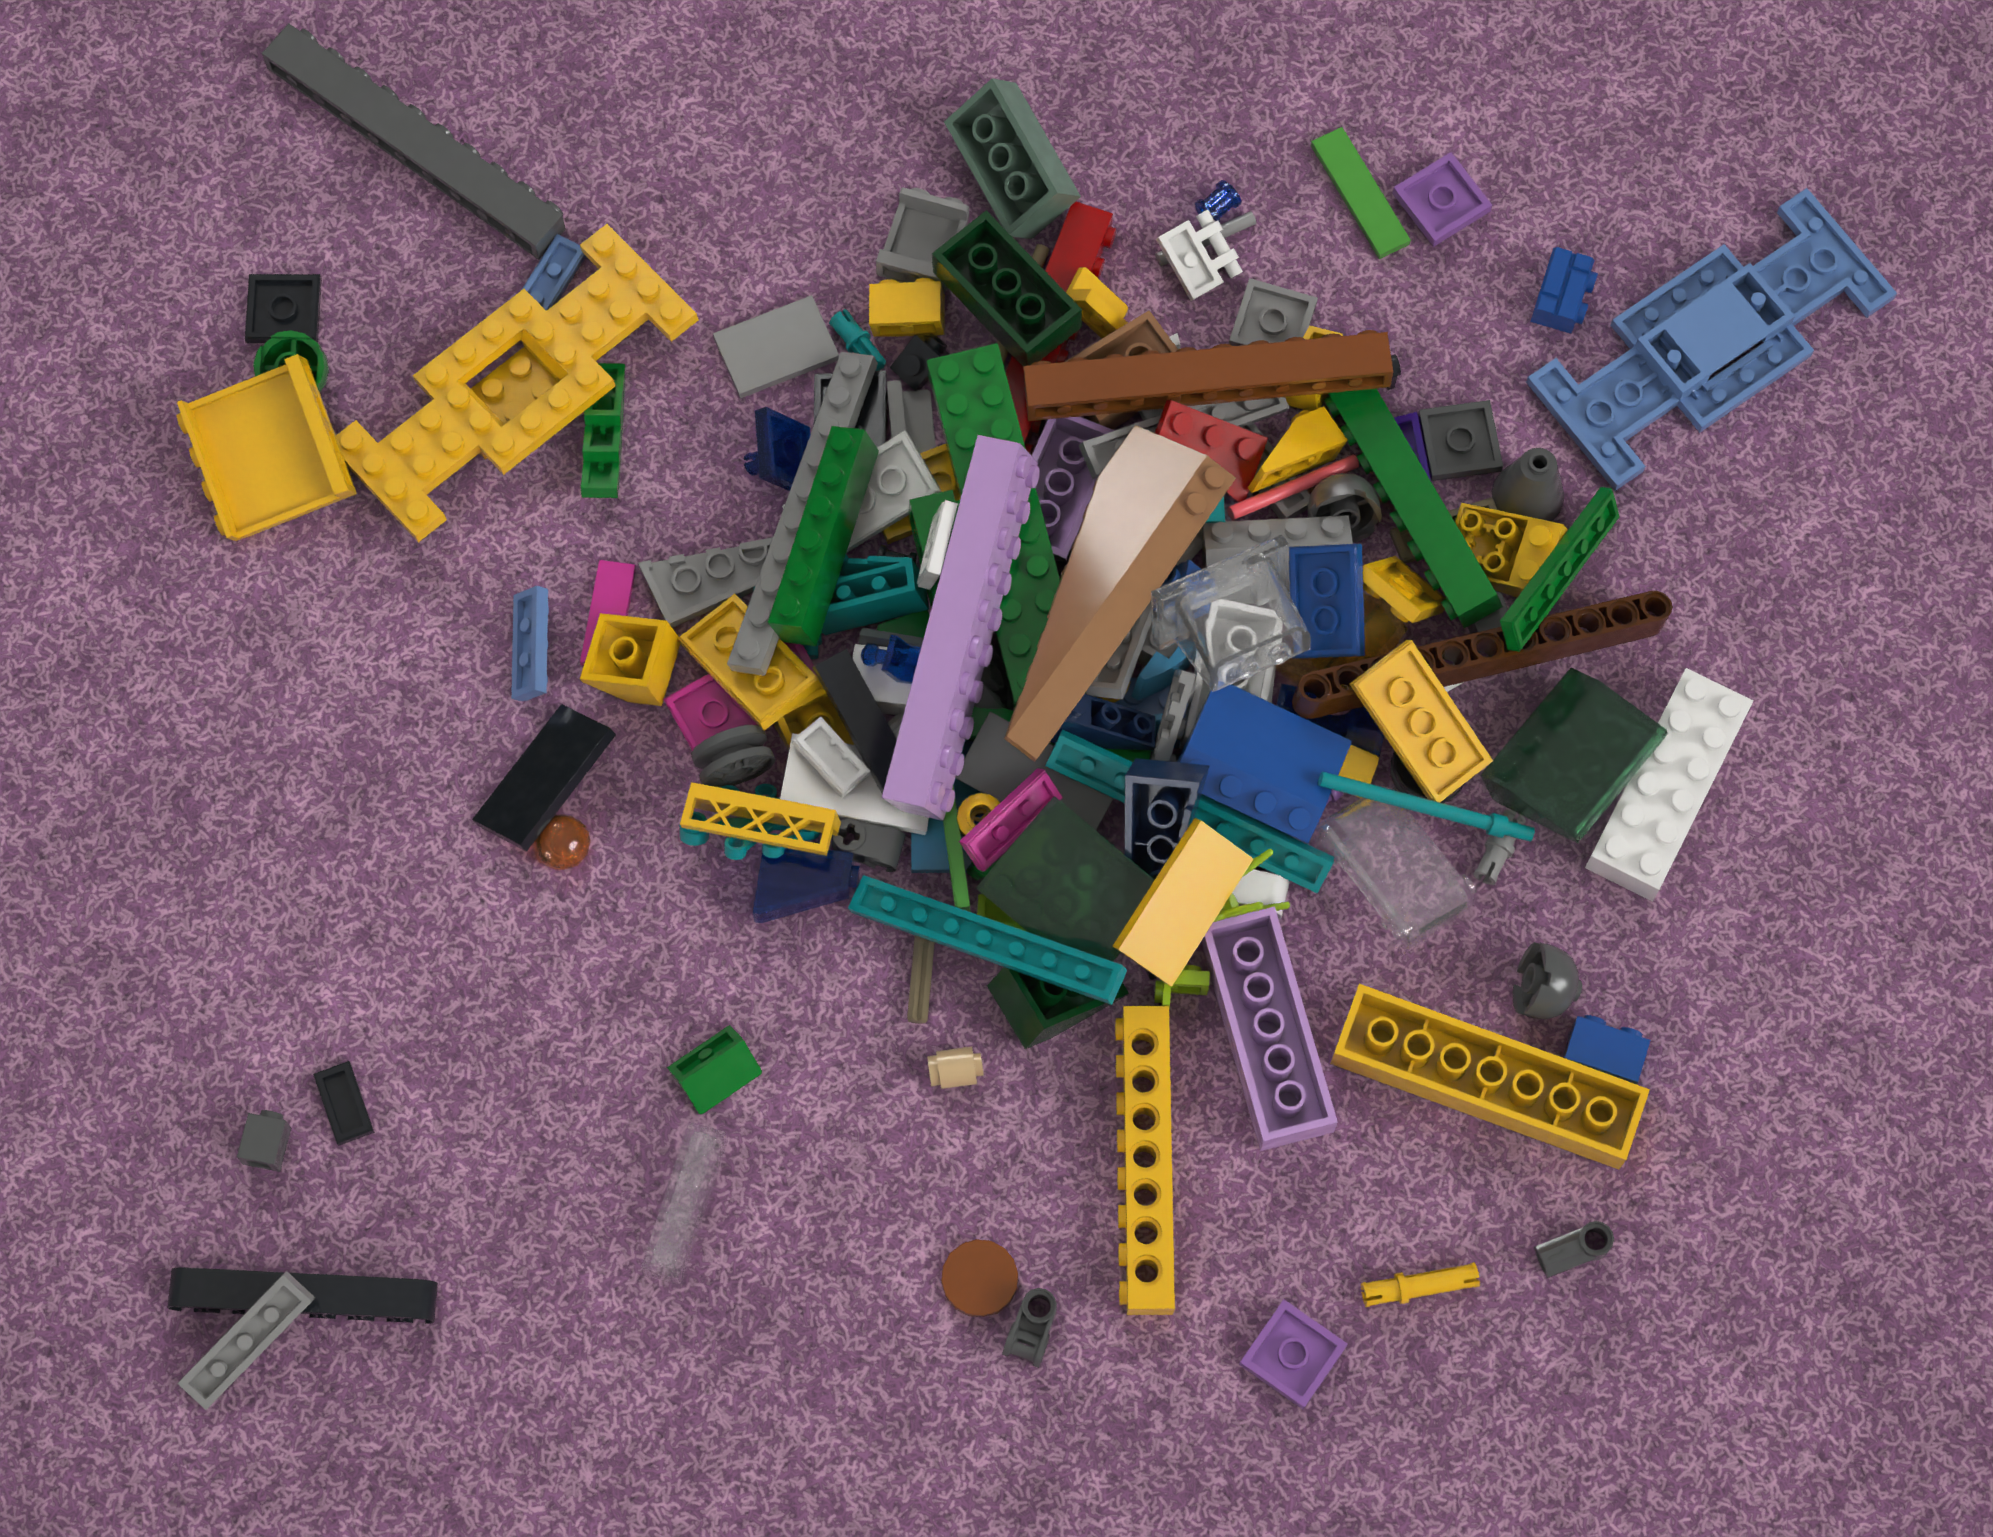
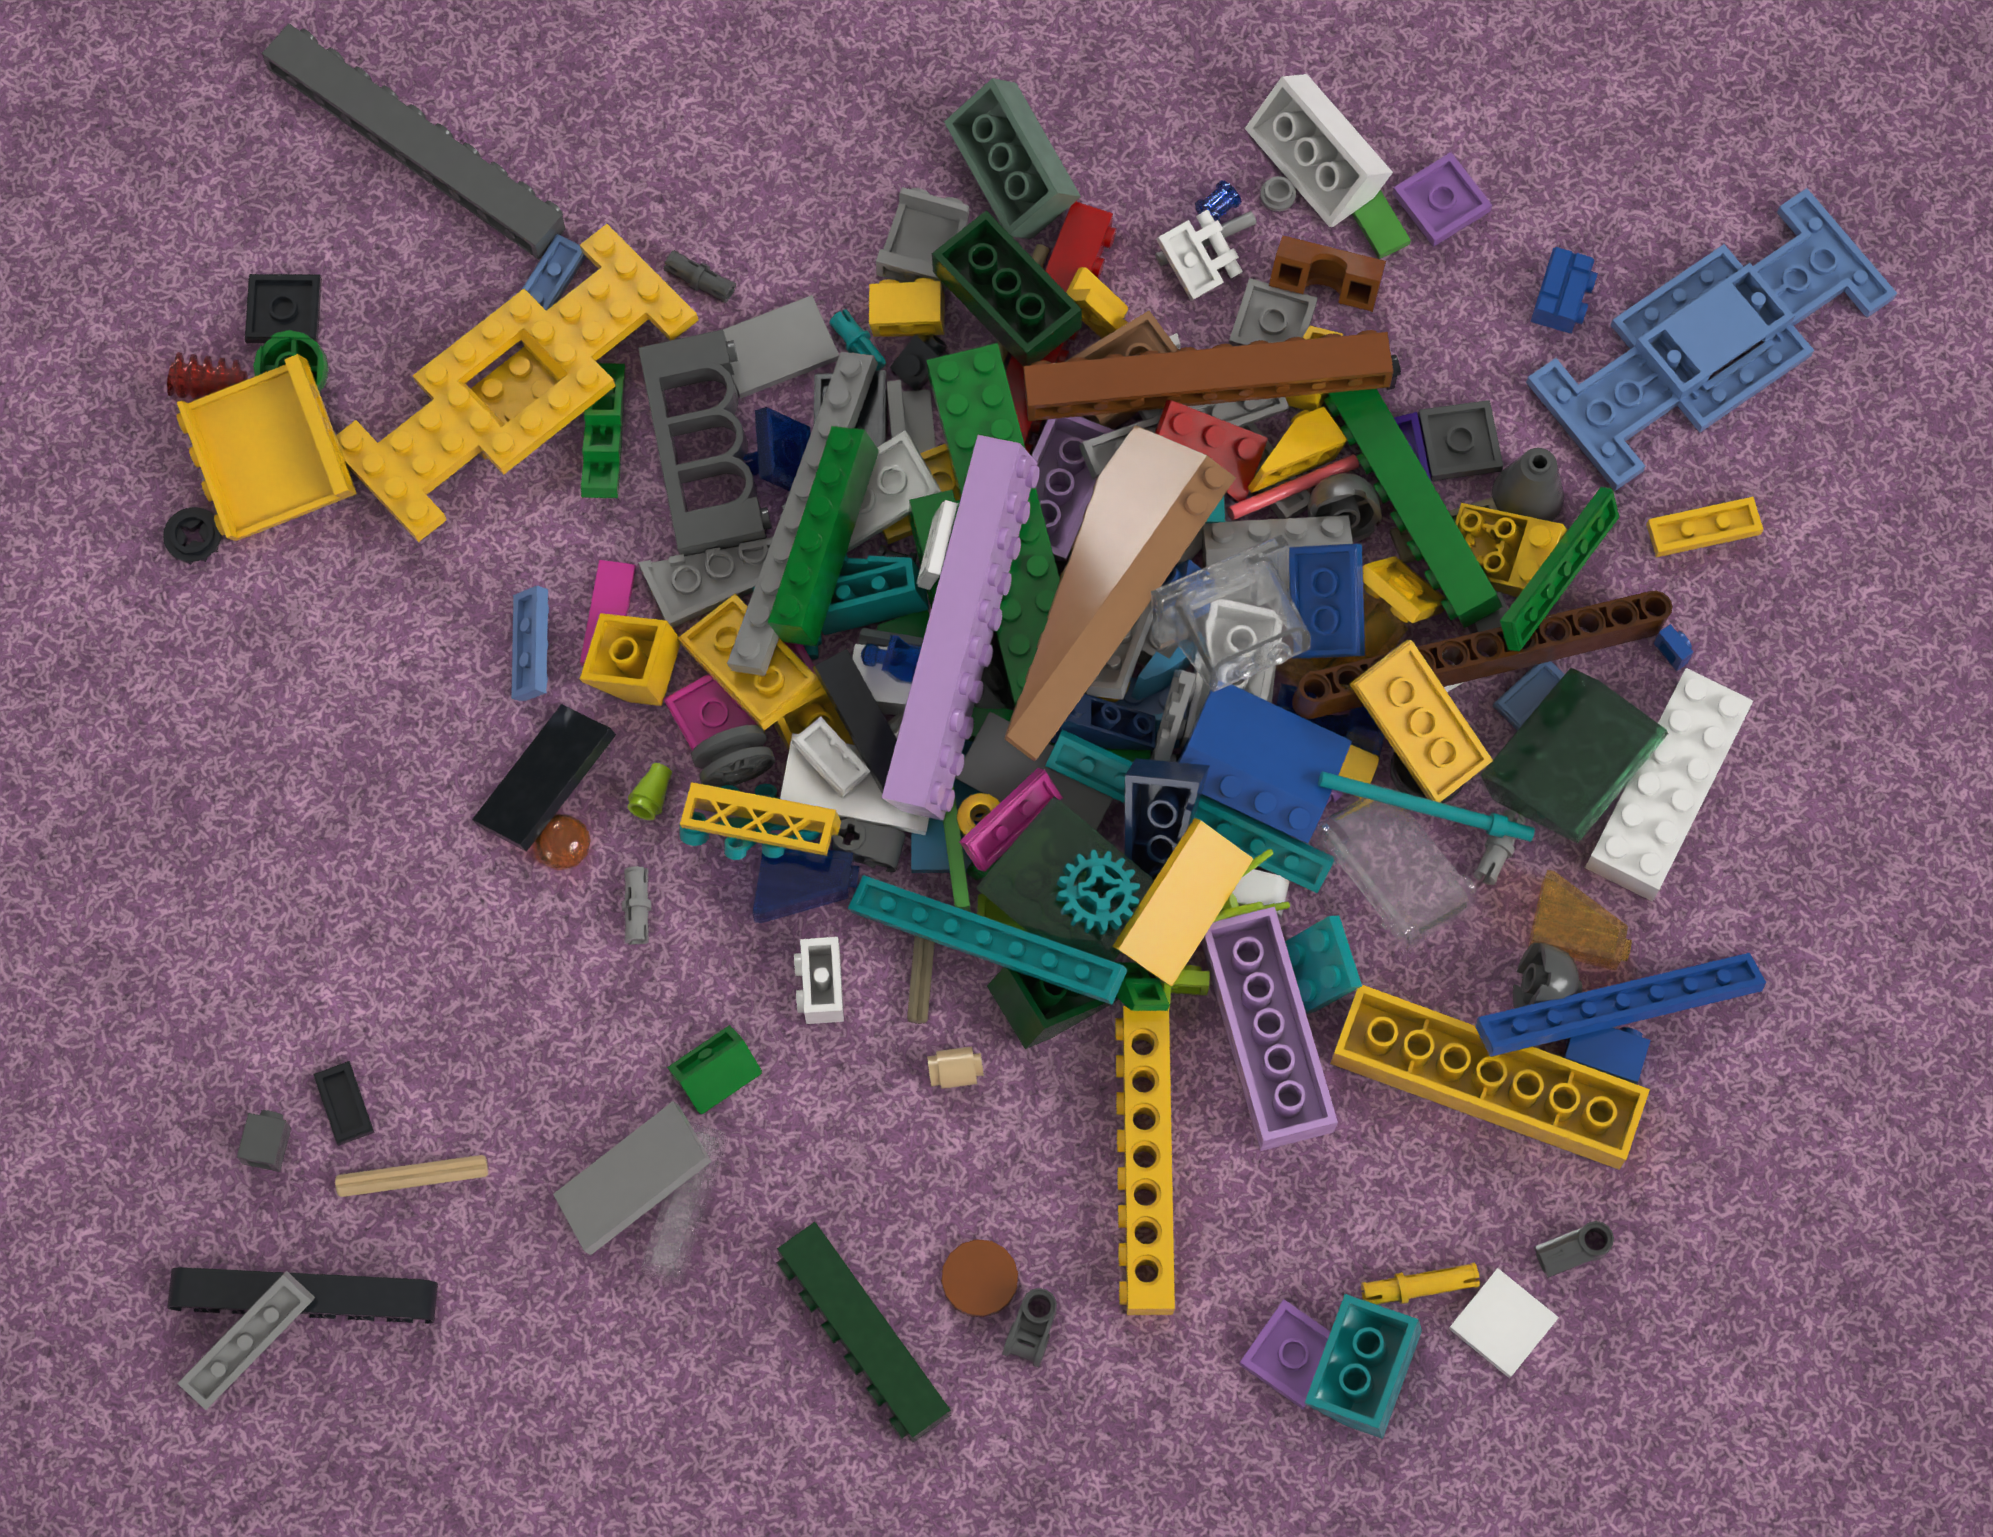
(191, 519): none -> black gear
(202, 379): none -> clear red piece
(411, 1175): none -> tan axle
(632, 1178): none -> light grey tile
(636, 905): none -> light grey pin
(649, 794): none -> lime cone
(687, 363): none -> dark grey fence
(699, 276): none -> dark grey pin
(822, 982): none -> white brick
(863, 1332): none -> dark green brick
(1098, 907): none -> teal gear
(1140, 991): none -> green slope
(1278, 194): none -> light grey plate
(1308, 263): none -> dark orange arch
(1317, 149): none -> white slope
(1323, 964): none -> teal plate
(1364, 1365): none -> teal slope
(1503, 1323): none -> white tile
(1528, 693): none -> medium blue tile
(1578, 925): none -> clear yellow slope
(1619, 1004): none -> blue plate
(1674, 646): none -> blue plate
(1704, 527): none -> yellow plate

